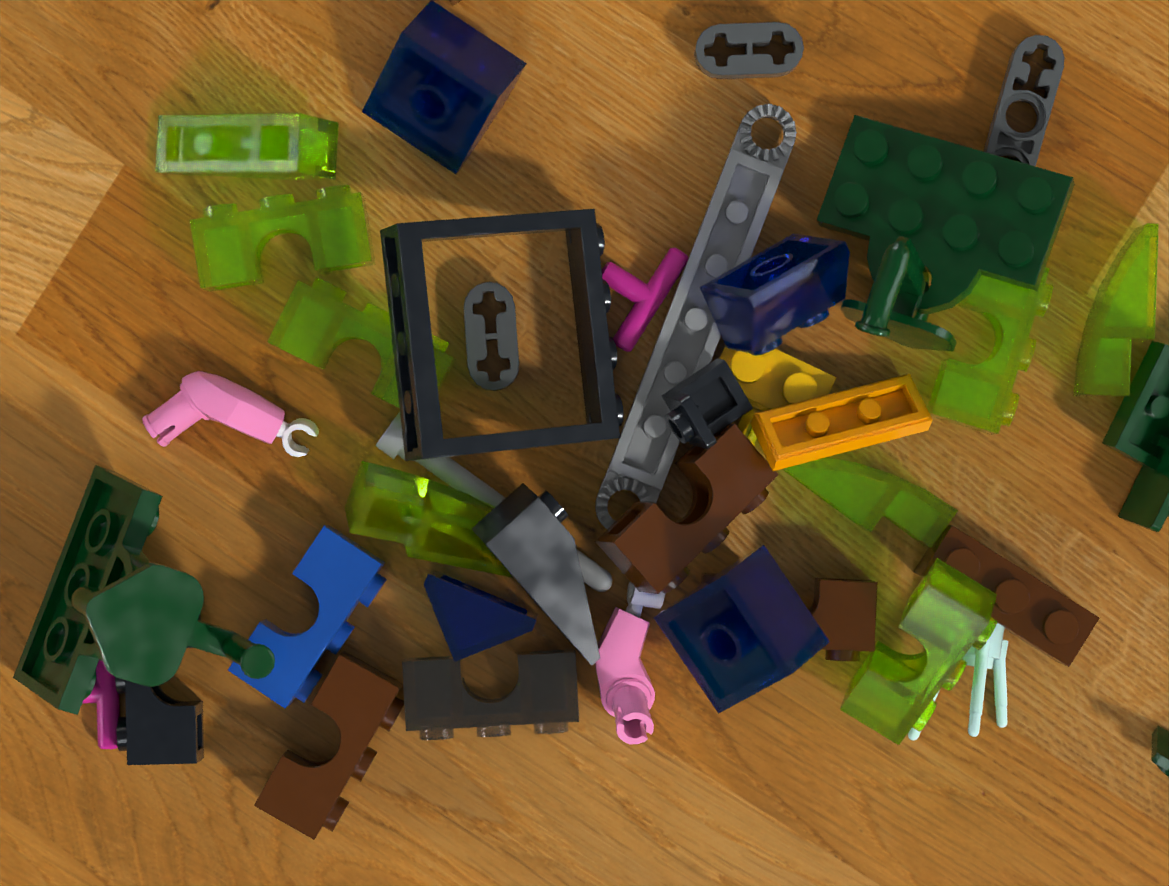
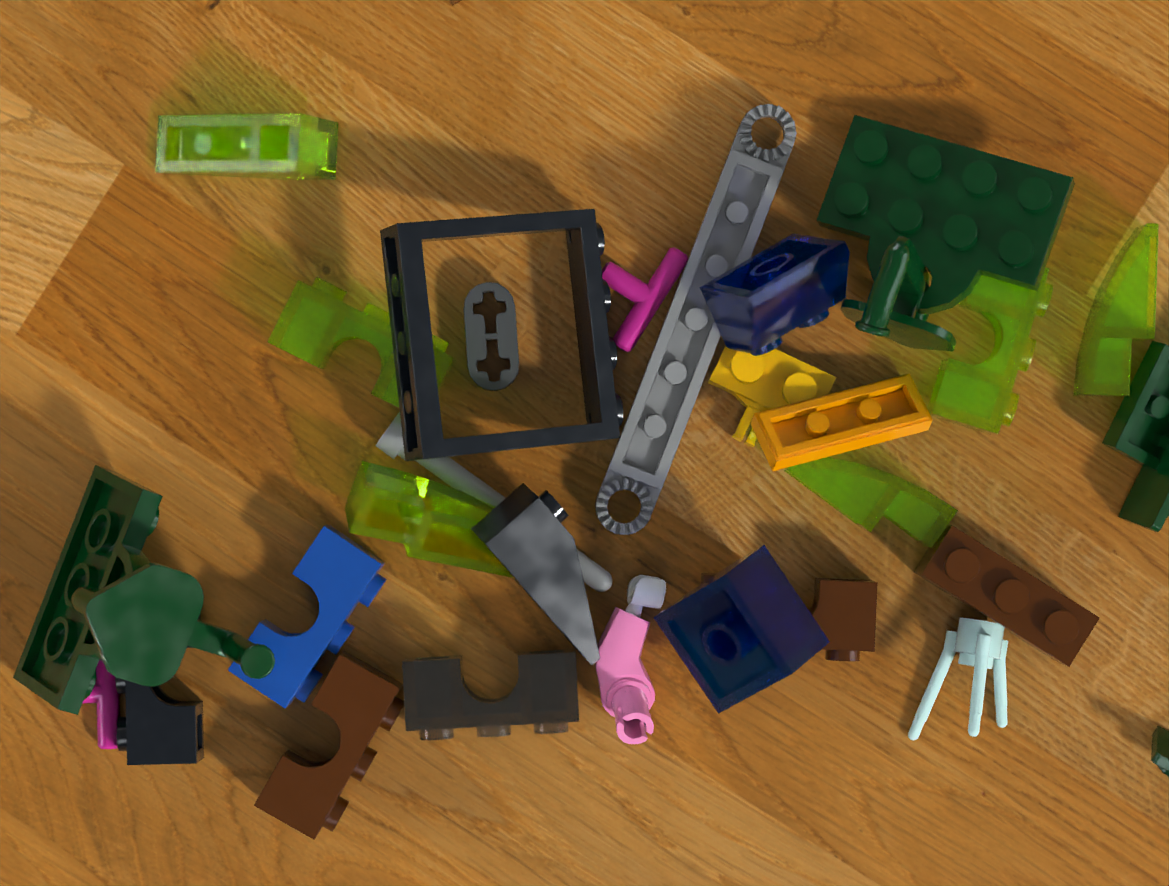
(225, 402): bright pink arm -> none
(232, 242): clear neon green arch -> none
(443, 86): clear blue slope -> none
(472, 617): clear blue slope -> none
(705, 404): black bracket -> none
(724, 483): reddish brown arch -> none
(750, 64): dark grey beam -> none
(898, 689): clear neon green arch -> none
(1001, 138): dark grey beam -> none

